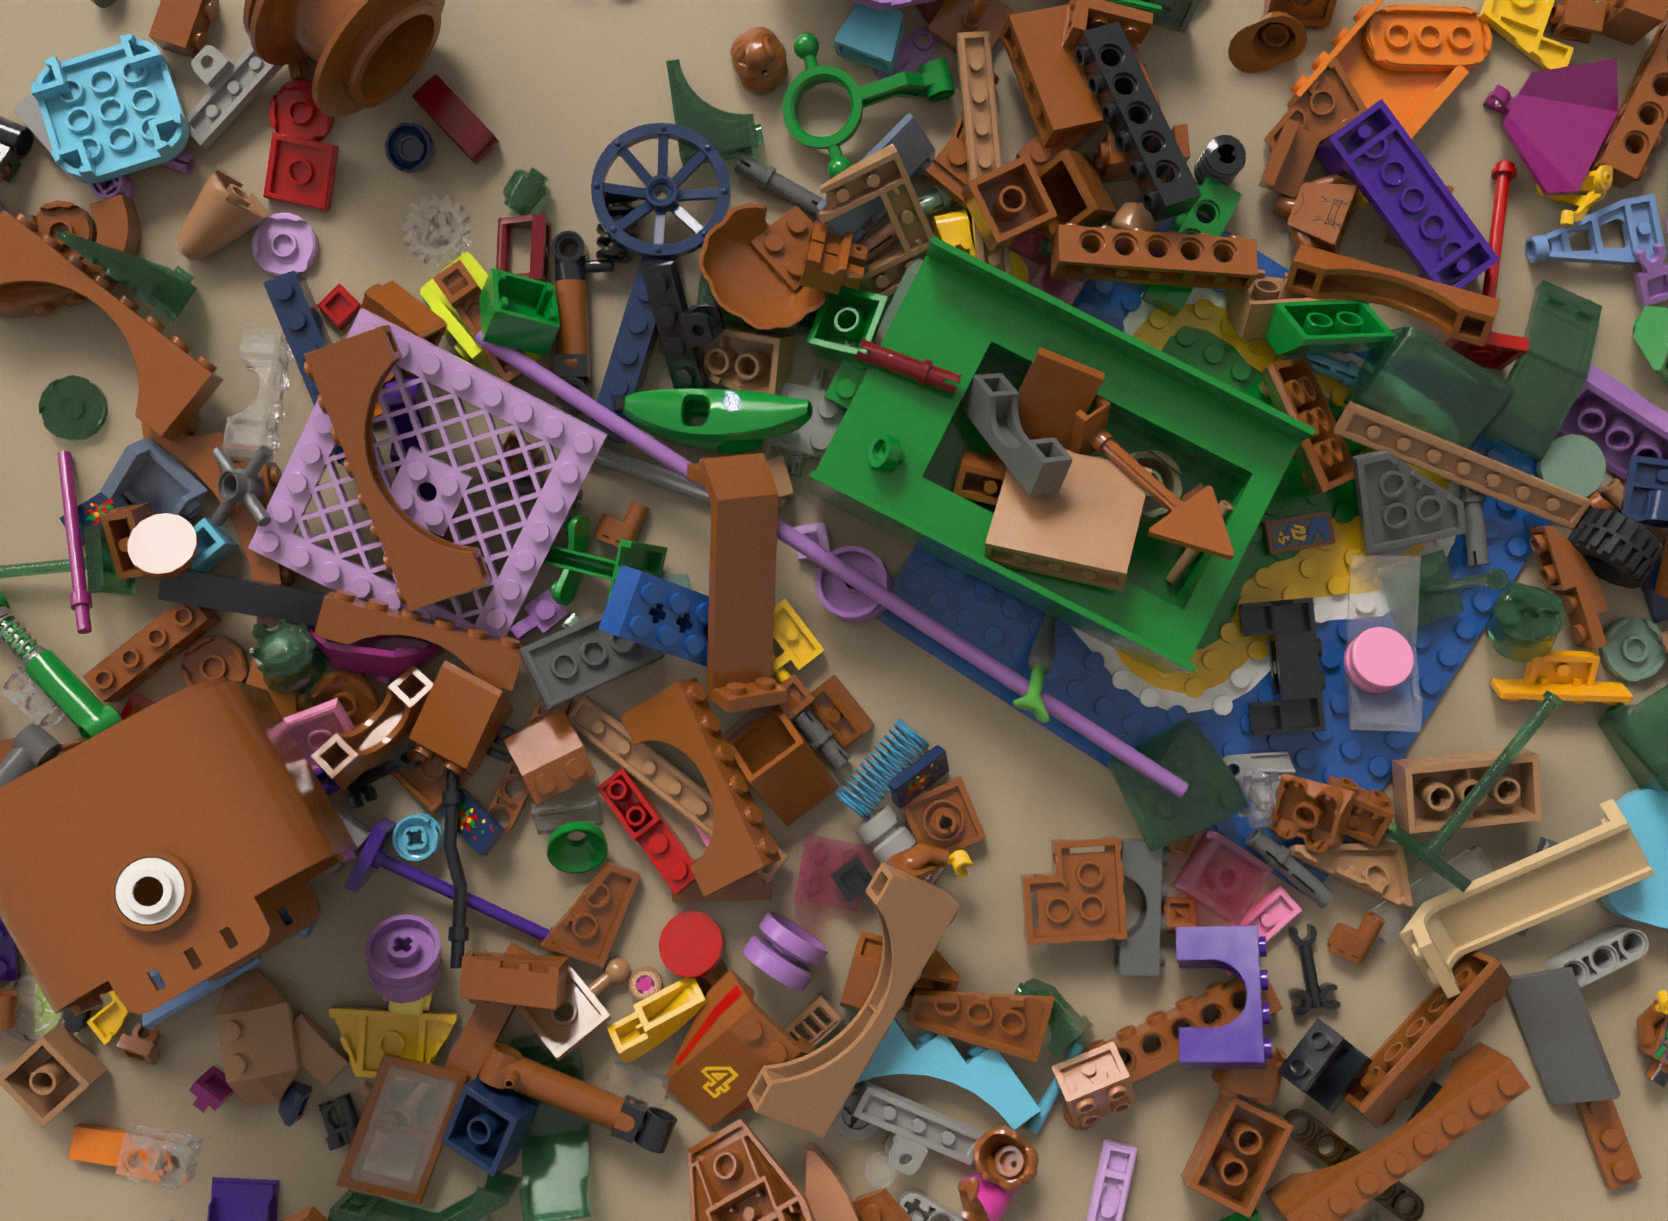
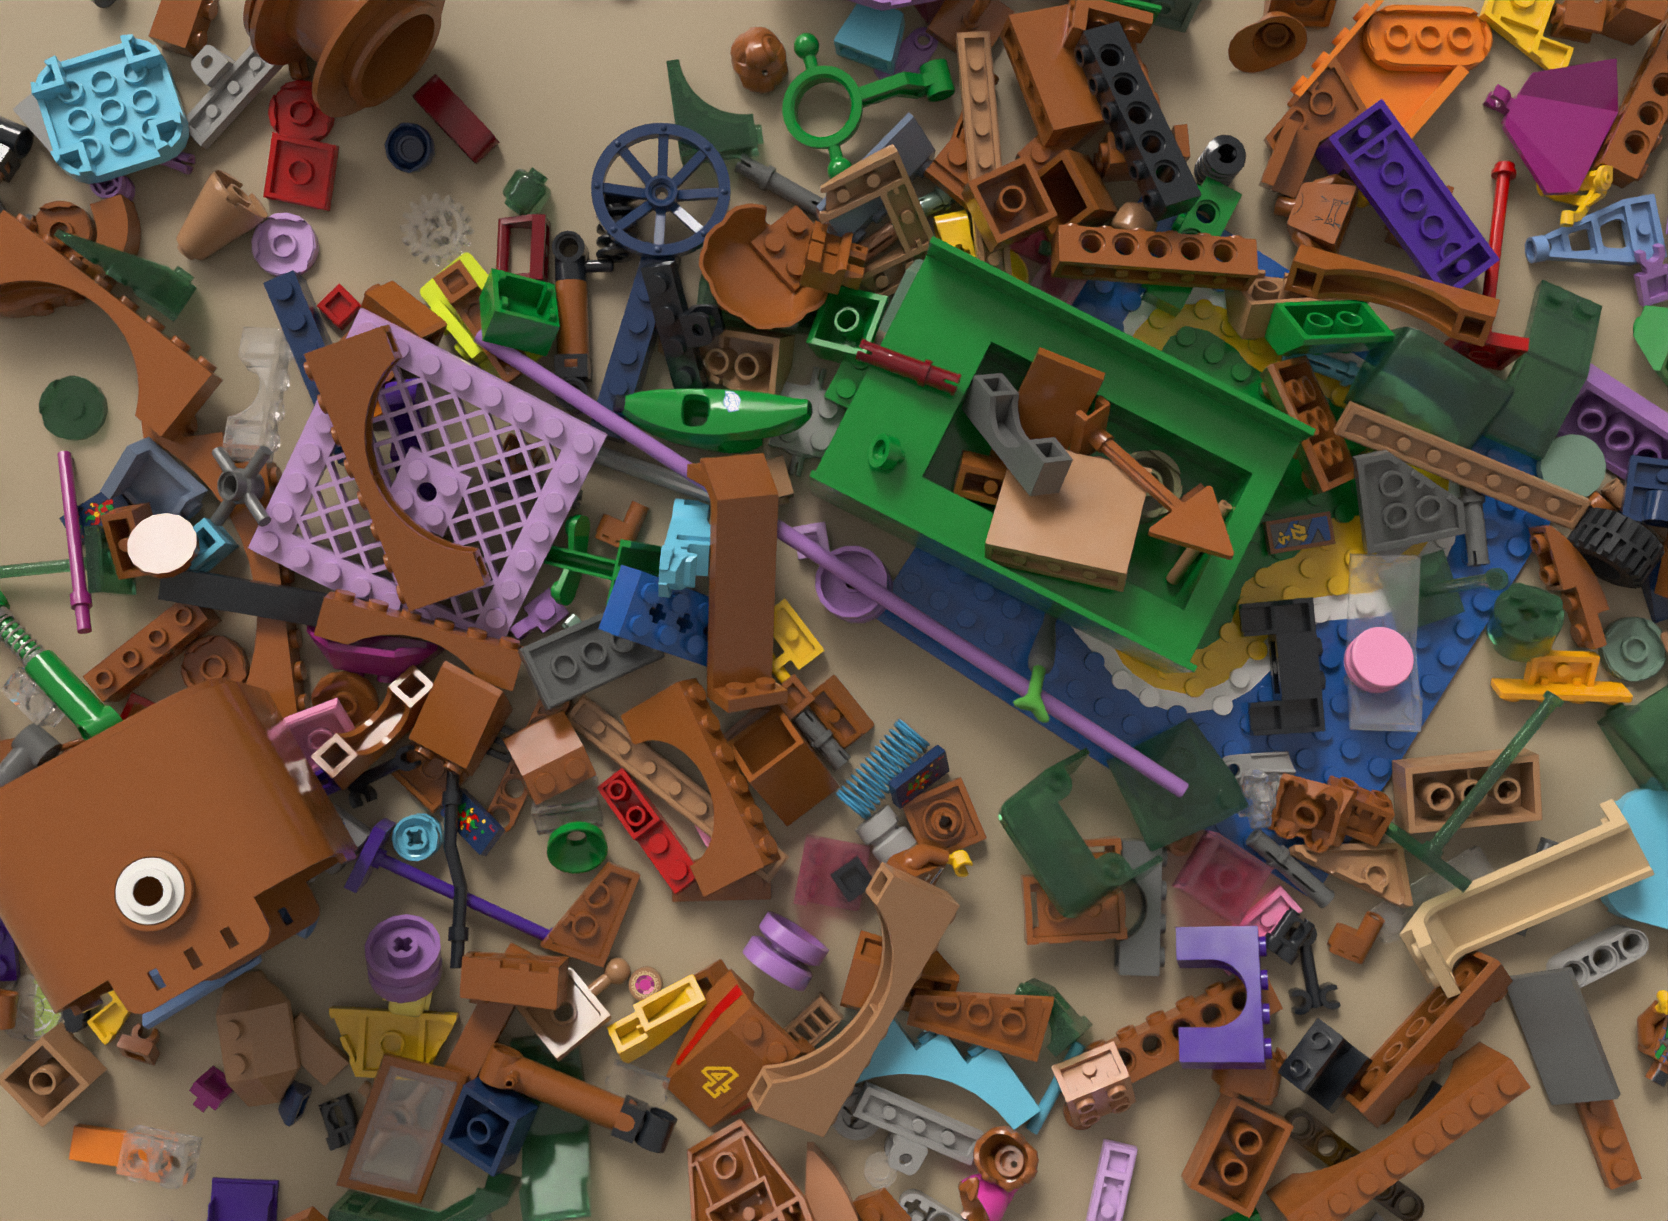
(287, 657): clear green hair -> none
(685, 547): none -> medium azure piece
(691, 944): red tile -> none
(1056, 850): none -> clear green windscreen
(1179, 913): dark orange tile -> none
(1286, 948): none -> black piece

